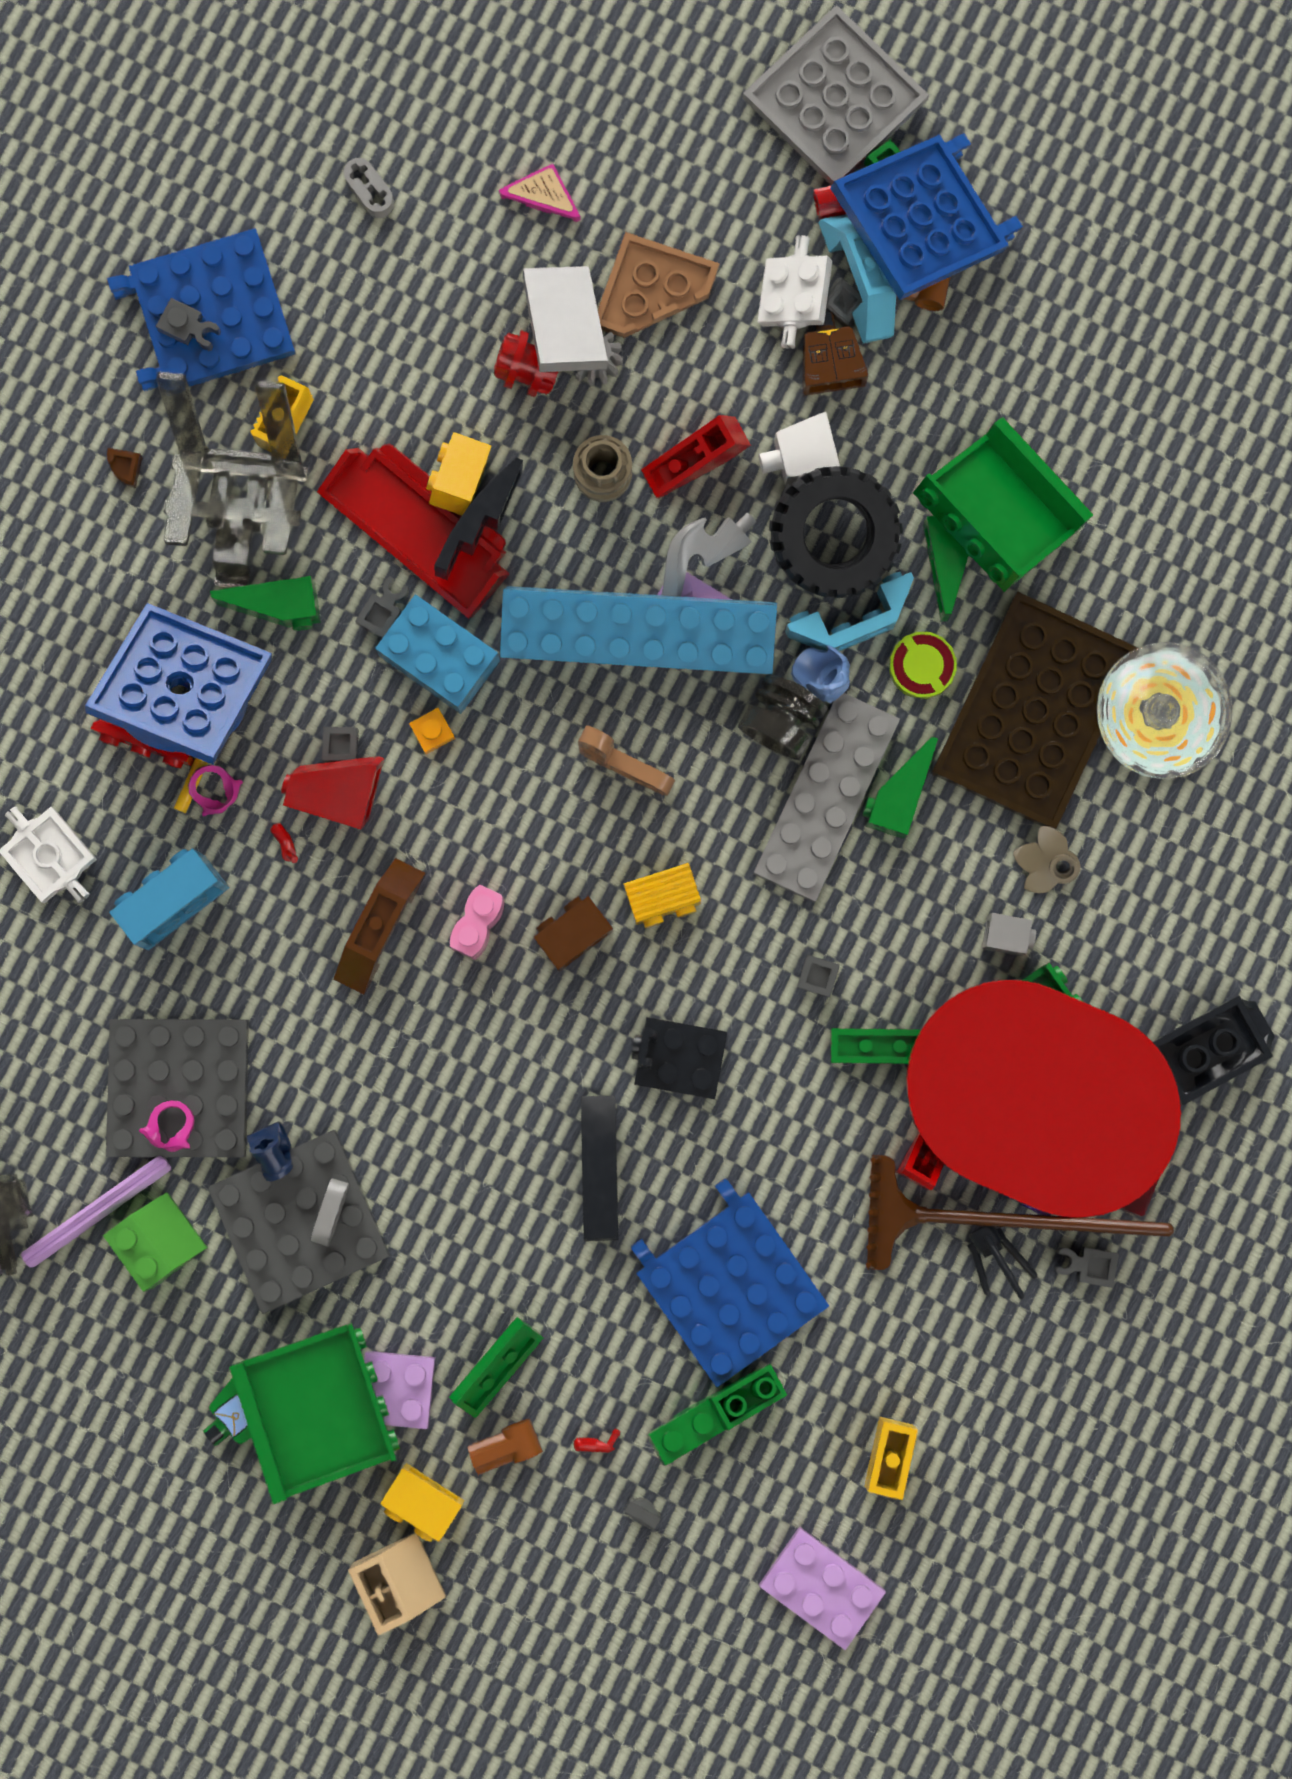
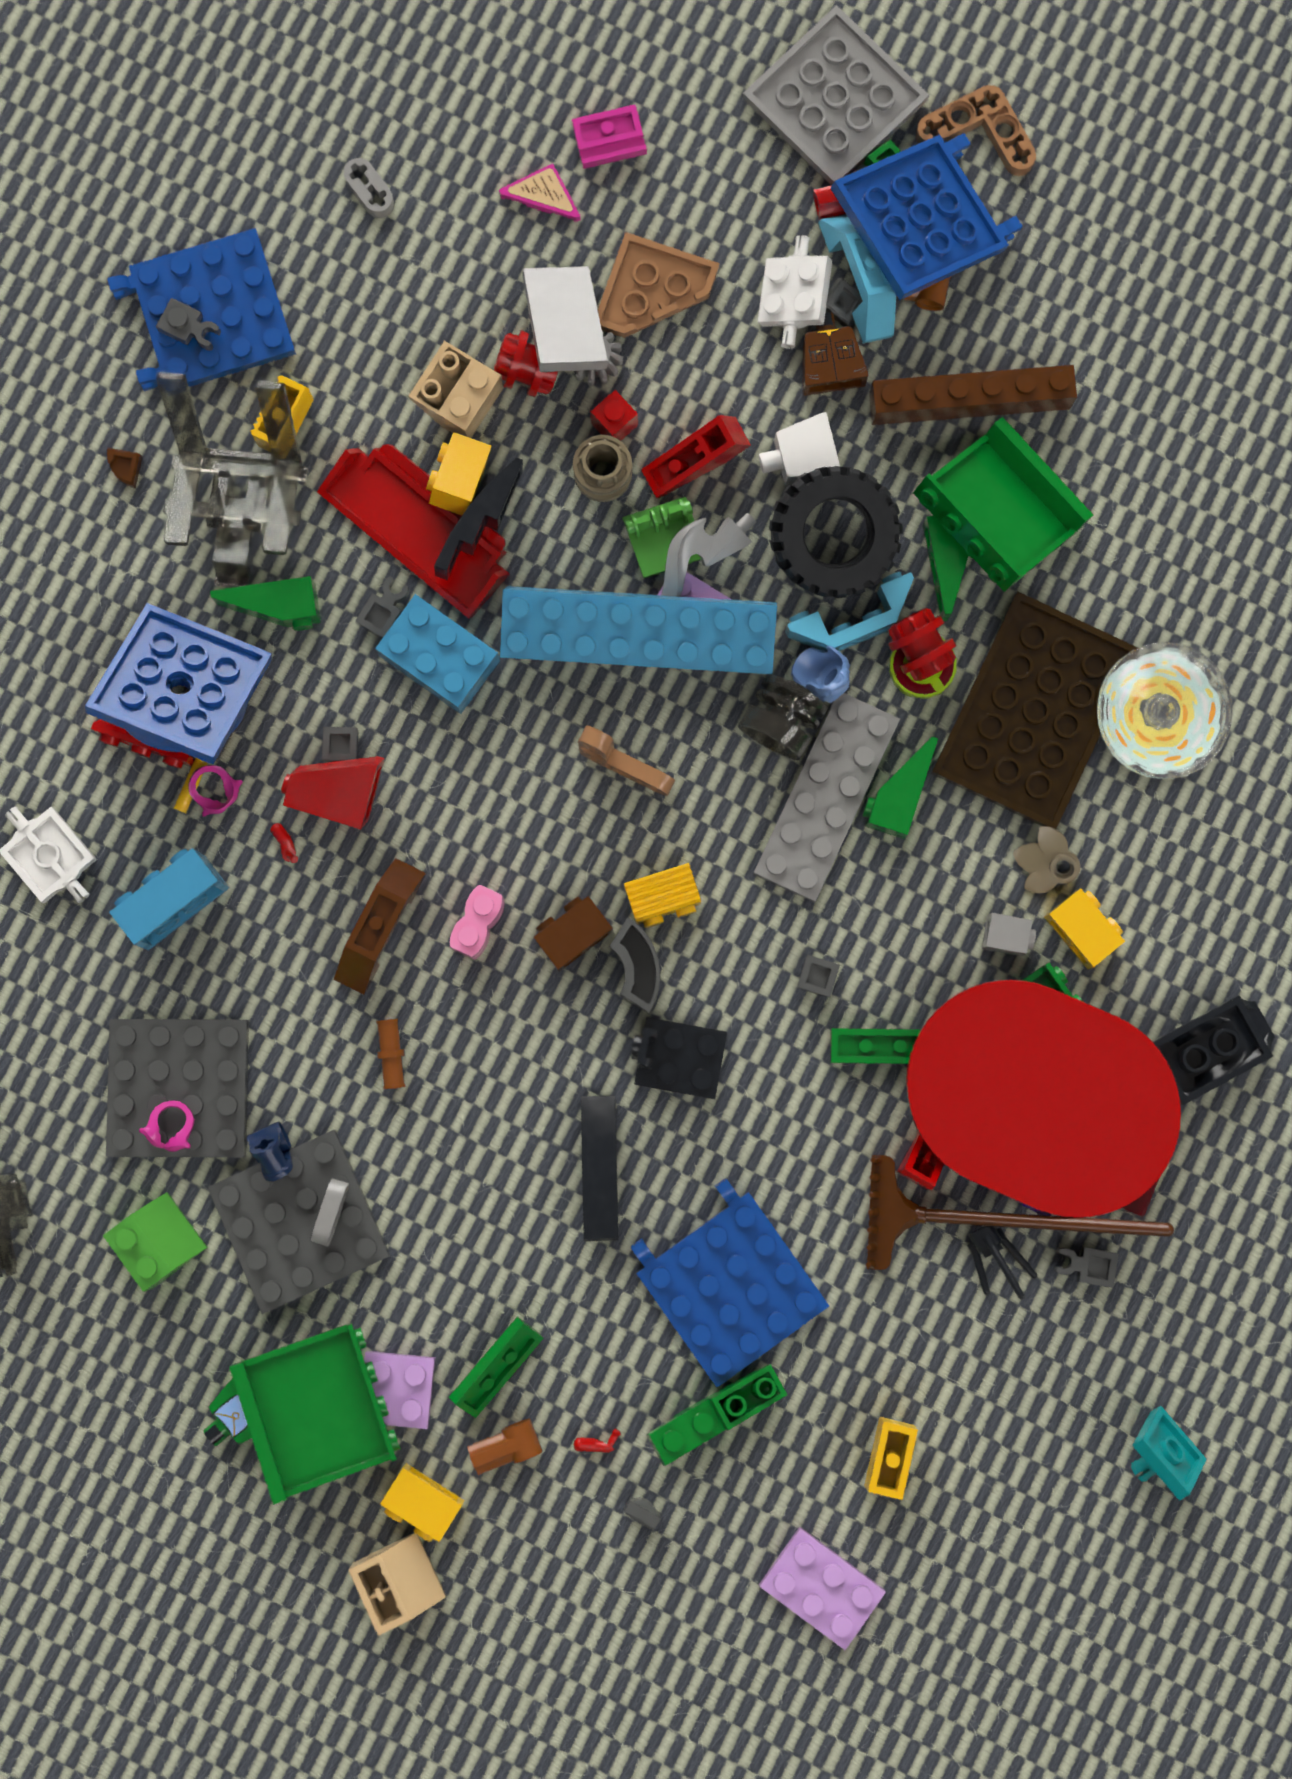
(95, 1211): lavender axle -> none
(390, 1054): none -> dark orange pin
(432, 730): light orange plate -> none
(457, 390): none -> tan slope
(609, 136): none -> dark pink plate
(614, 416): none -> red brick
(640, 965): none -> dark grey brick
(653, 532): none -> bright green hinge
(922, 644): none -> red piece
(972, 394): none -> reddish brown brick
(989, 119): none -> medium nougat beam
(1085, 928): none -> yellow brick
(1167, 1453): none -> teal tile

